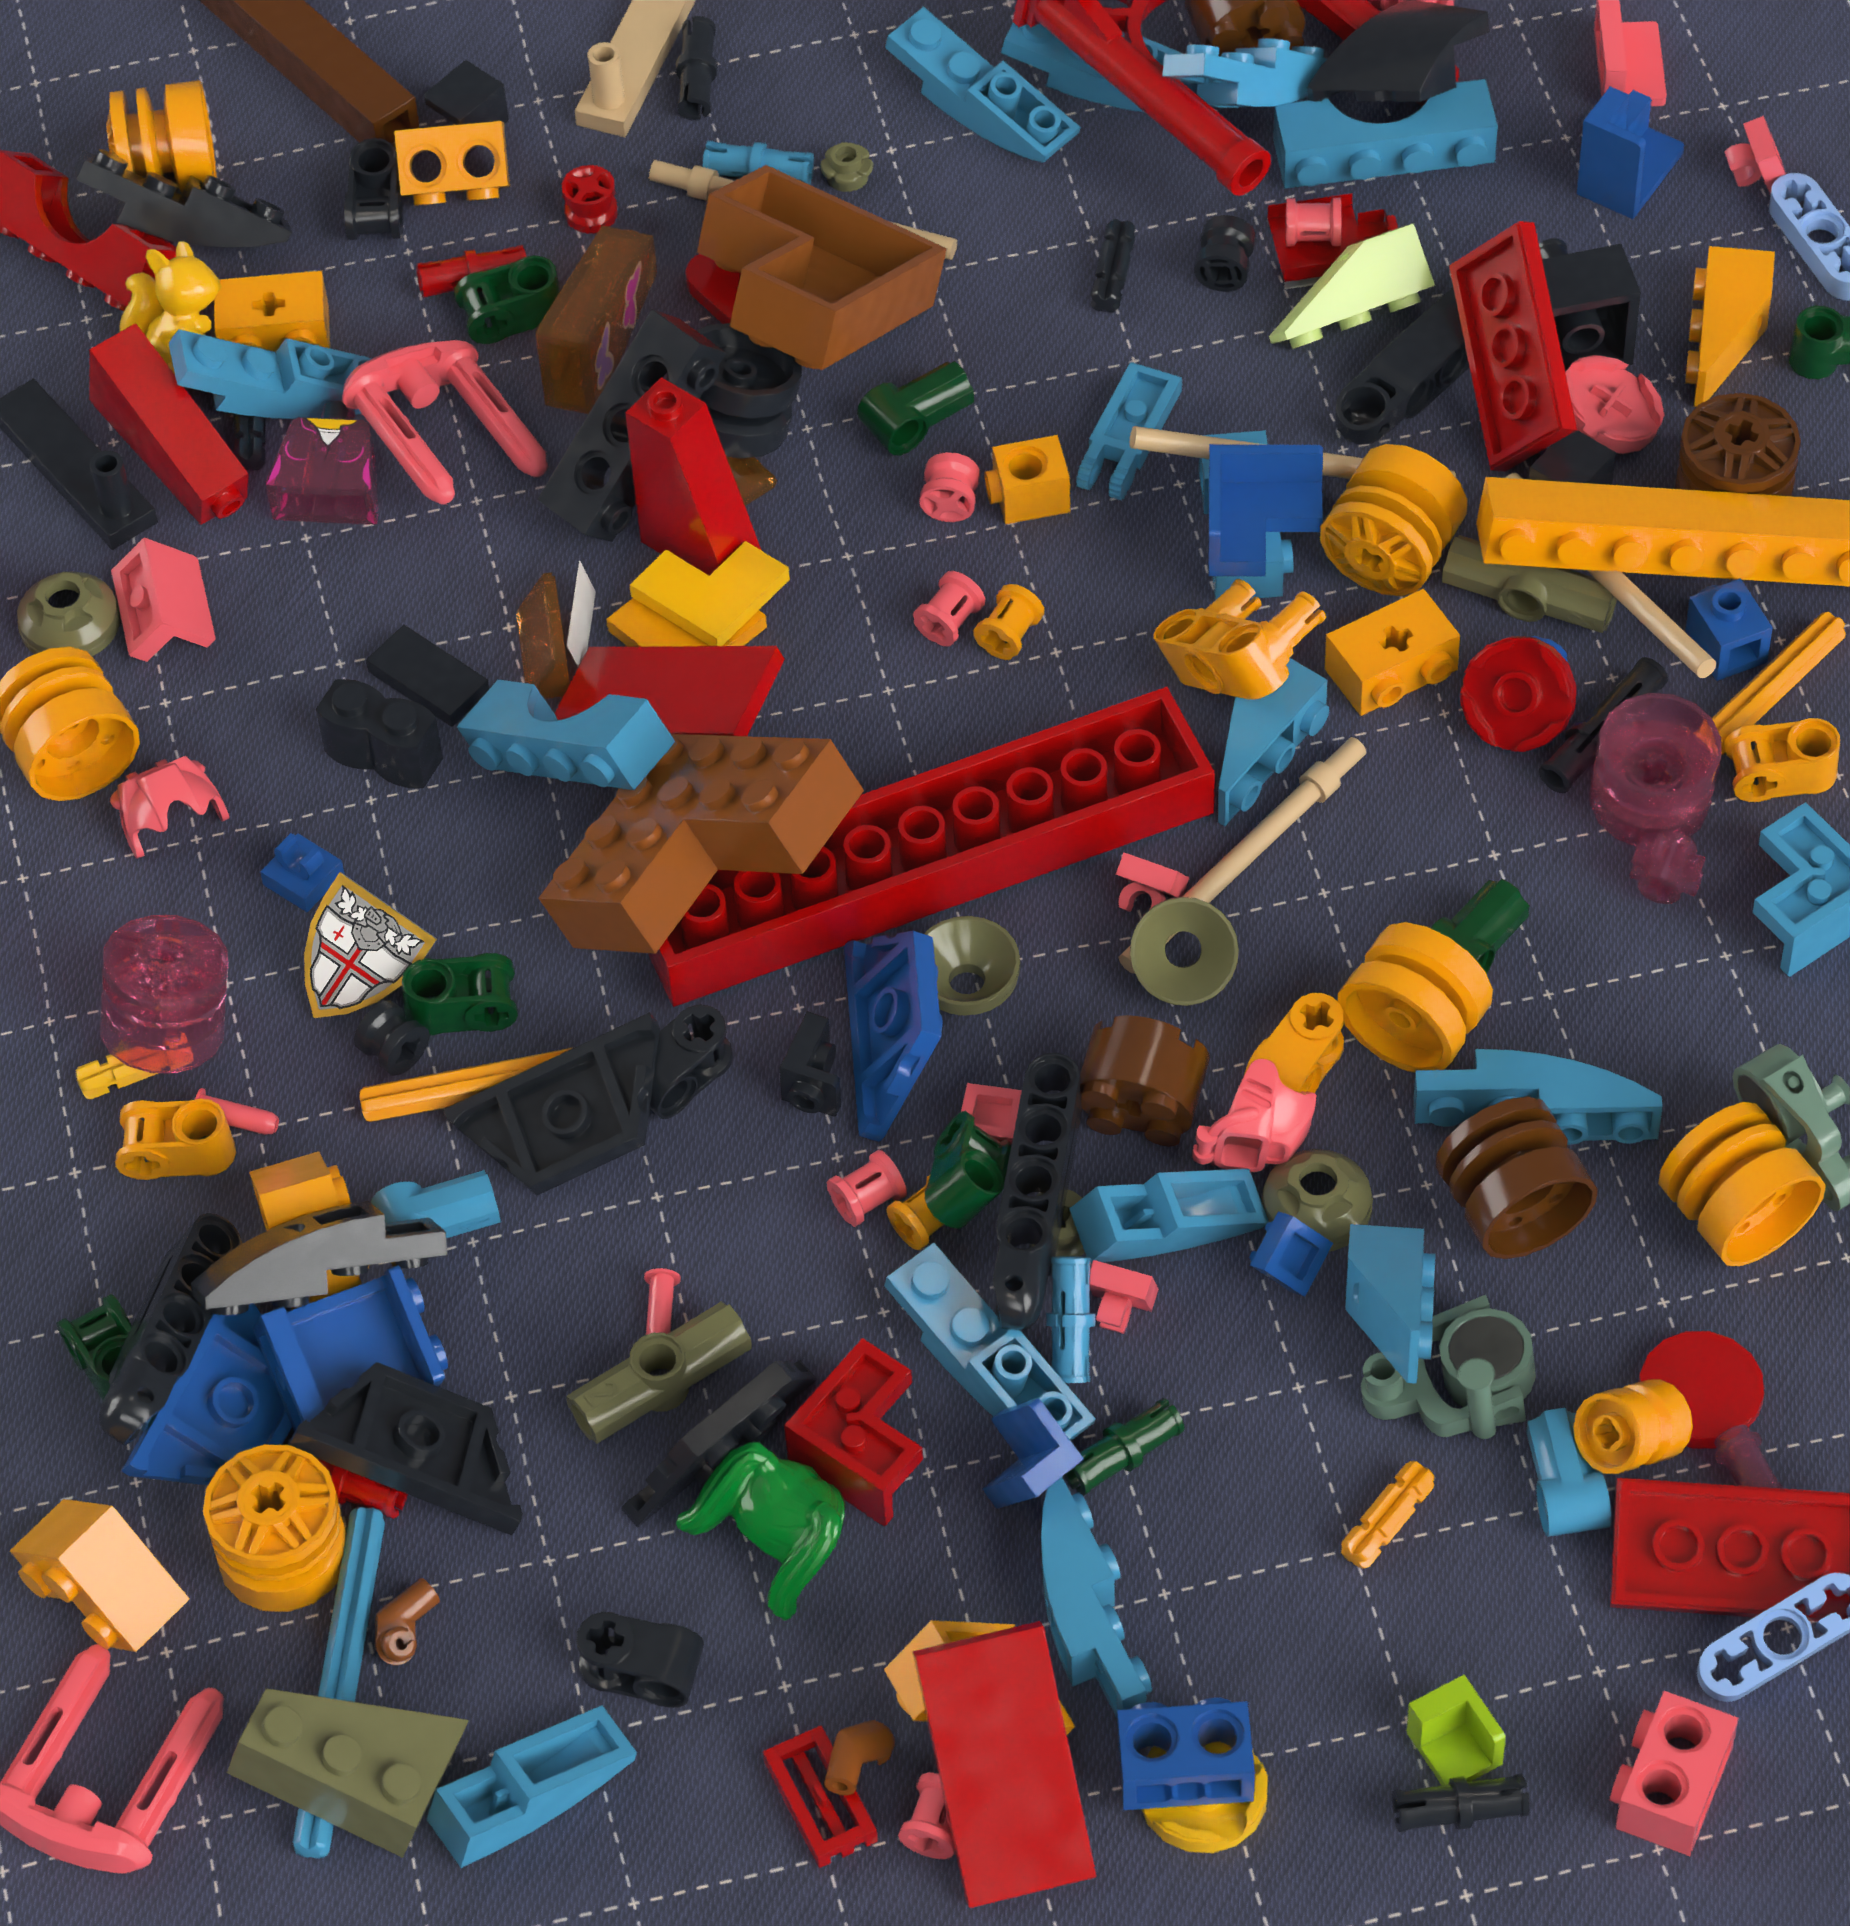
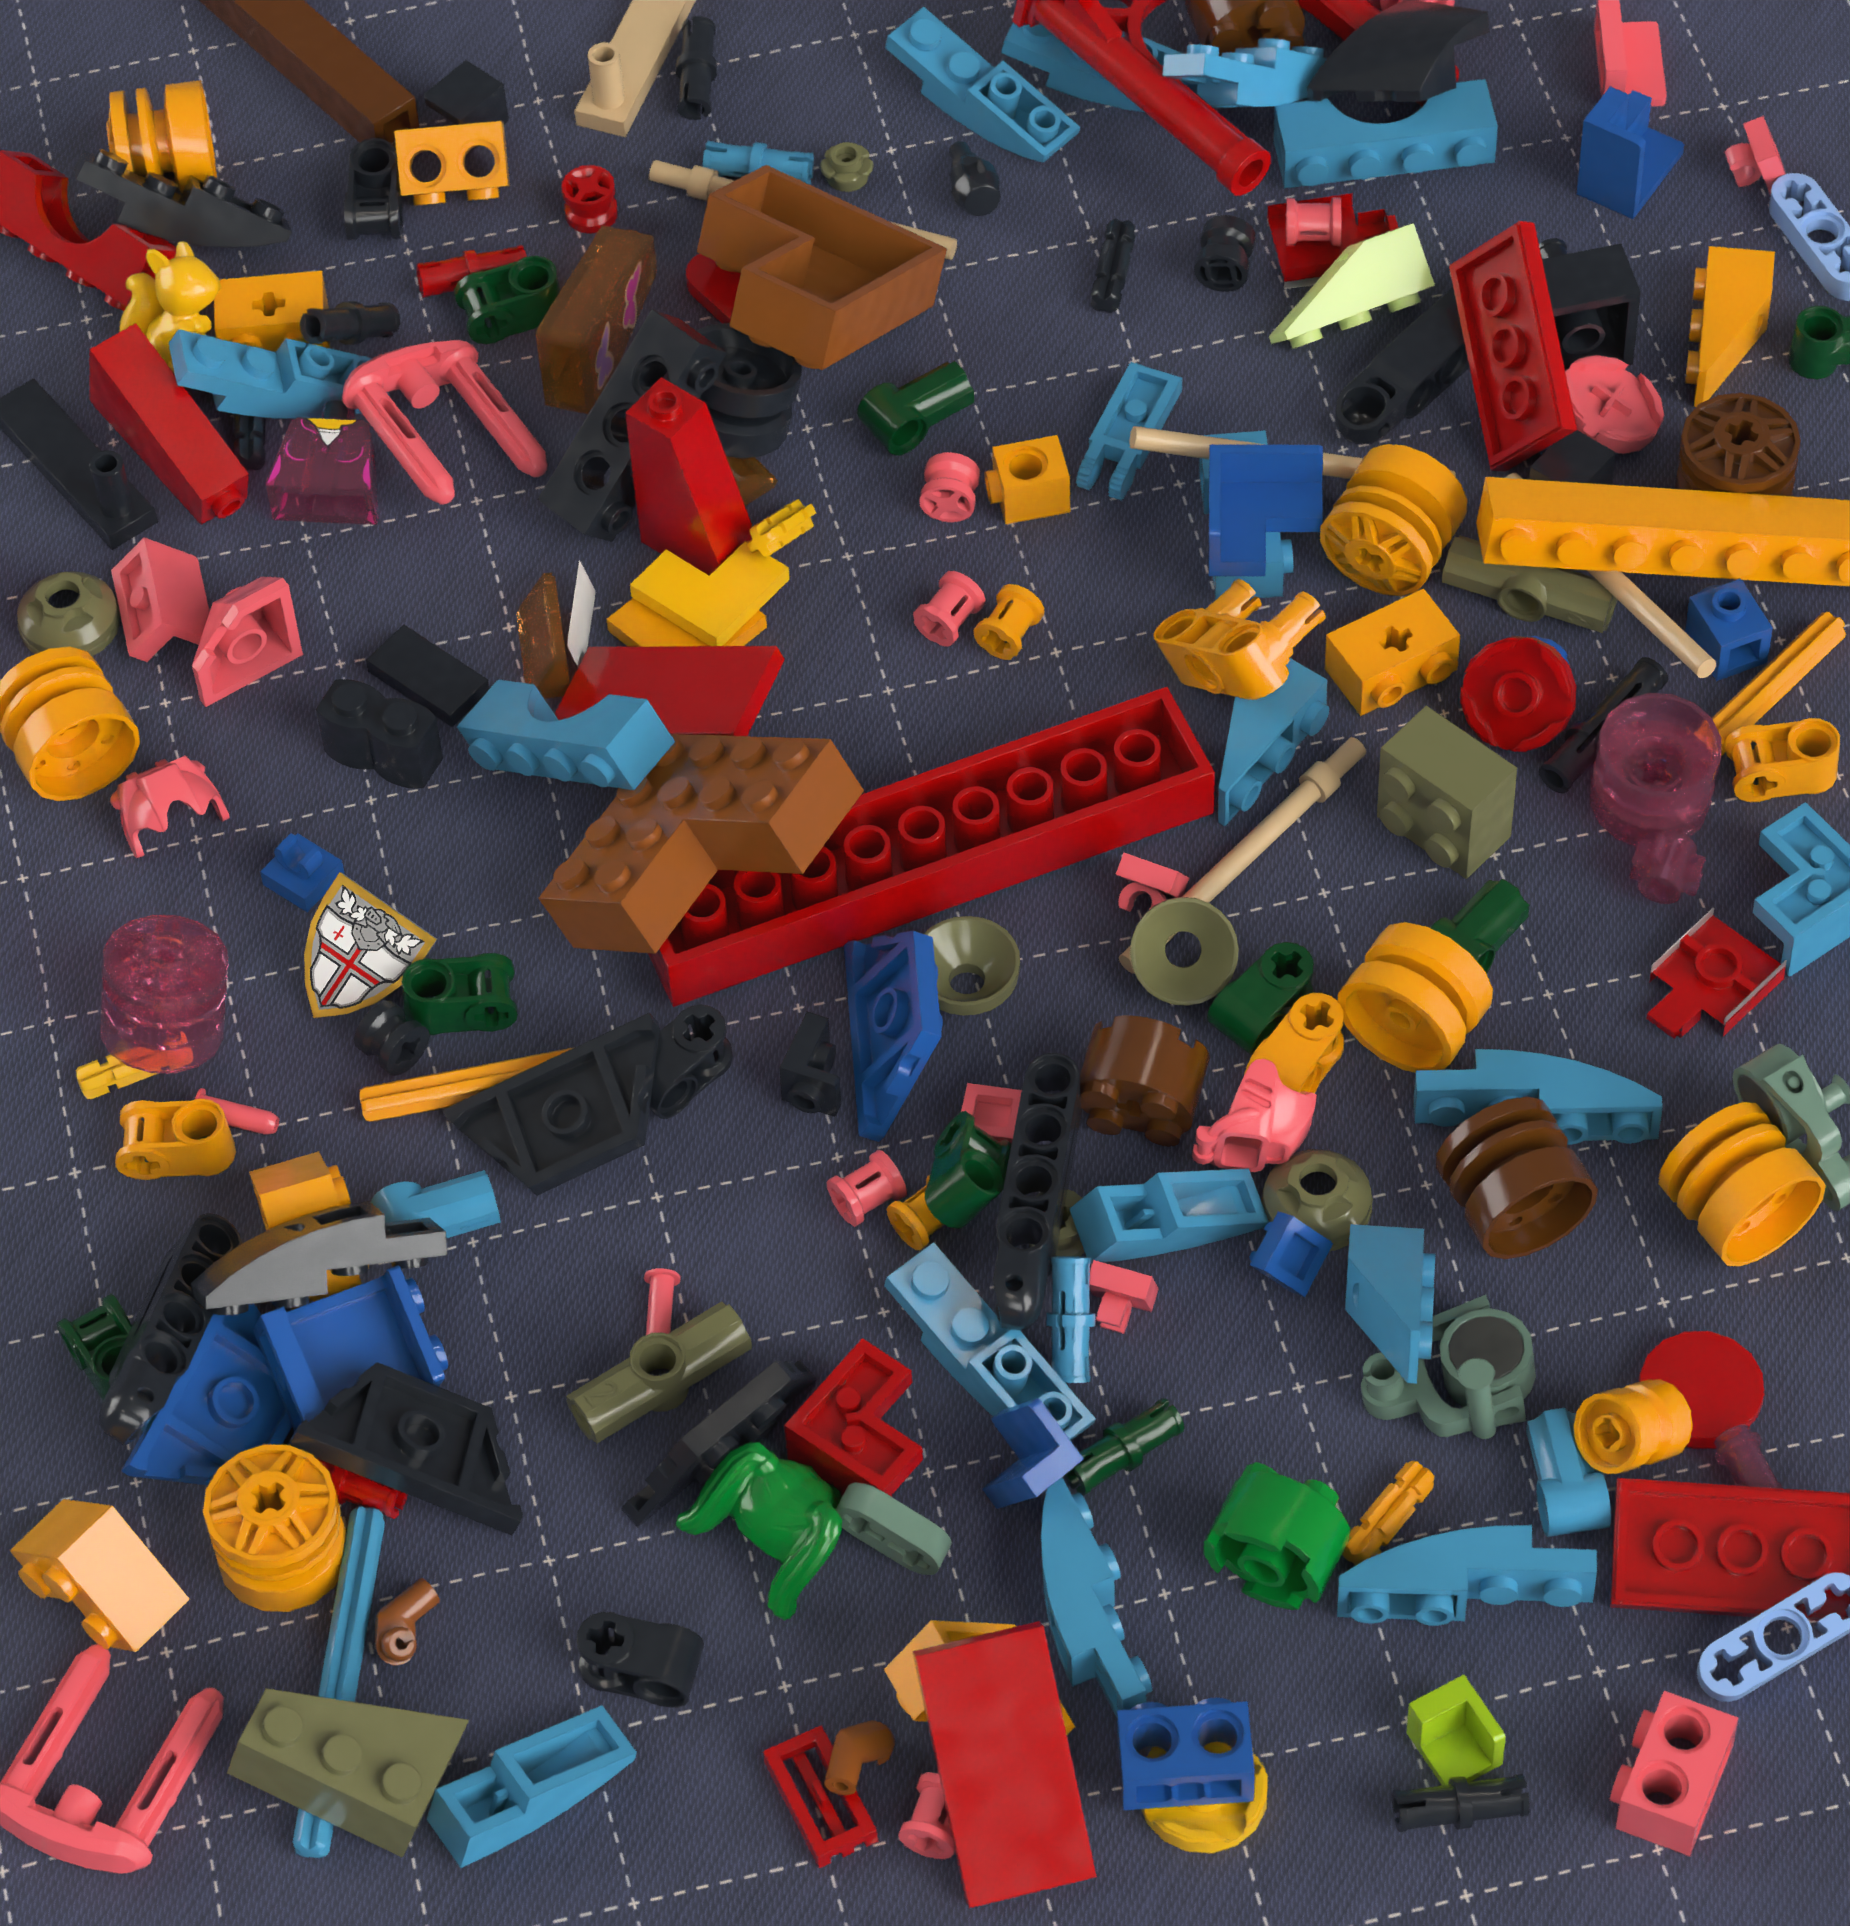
(246, 638): none -> coral slope
(349, 323): none -> black pin
(781, 528): none -> yellow axle
(893, 1529): none -> sand green beam
(973, 181): none -> black piece
(1262, 995): none -> dark green piece
(1278, 1536): none -> green brick
(1439, 1572): none -> dark azure slope
(1446, 792): none -> olive brick
(1712, 972): none -> red piece

